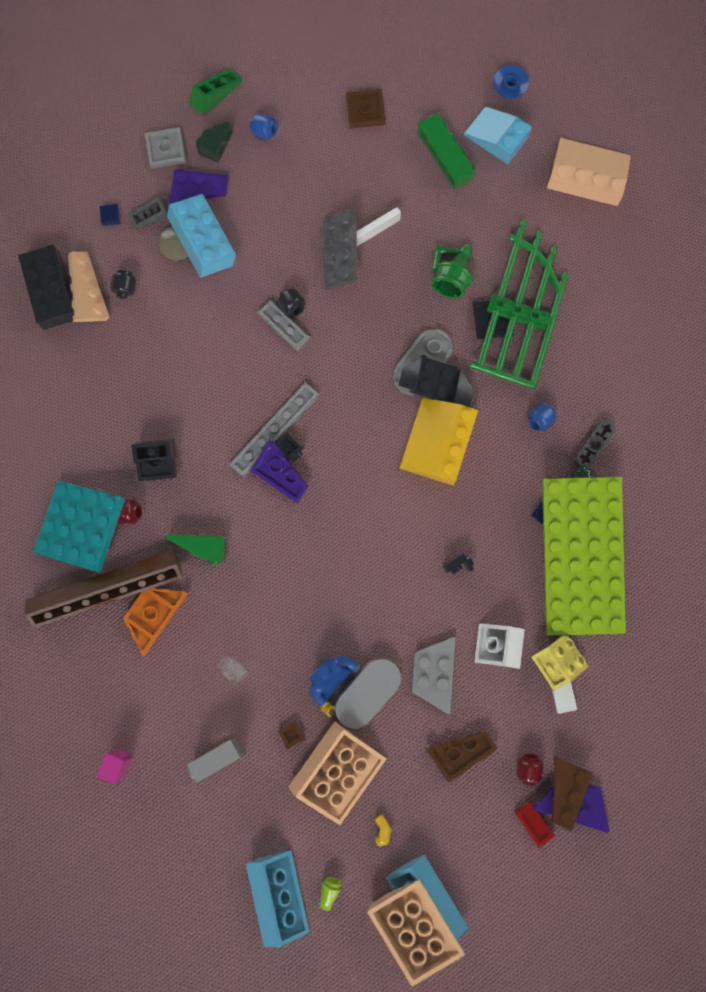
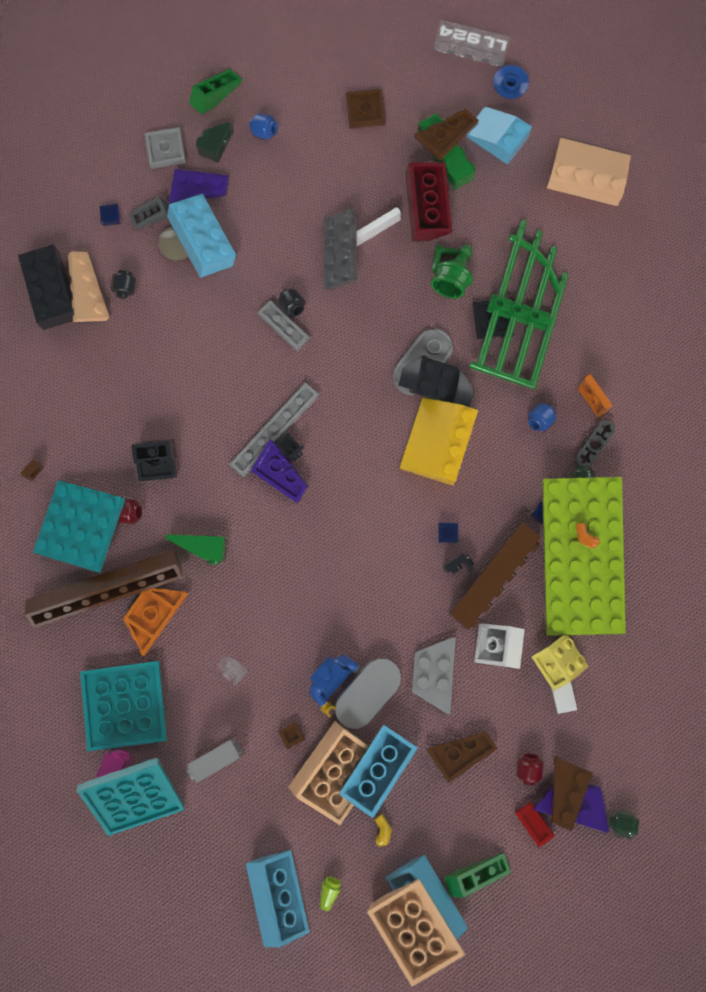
(32, 470): none -> reddish brown tile
(123, 706): none -> teal plate
(131, 796): none -> teal plate
(378, 771): none -> medium azure slope
(428, 201): none -> dark red slope
(447, 532): none -> clear blue plate
(448, 134): none -> reddish brown wing
(471, 43): none -> clear brick
(477, 875): none -> green slope
(494, 576): none -> reddish brown brick
(585, 538): none -> orange arm
(594, 396): none -> orange tile
(624, 824): none -> clear green head

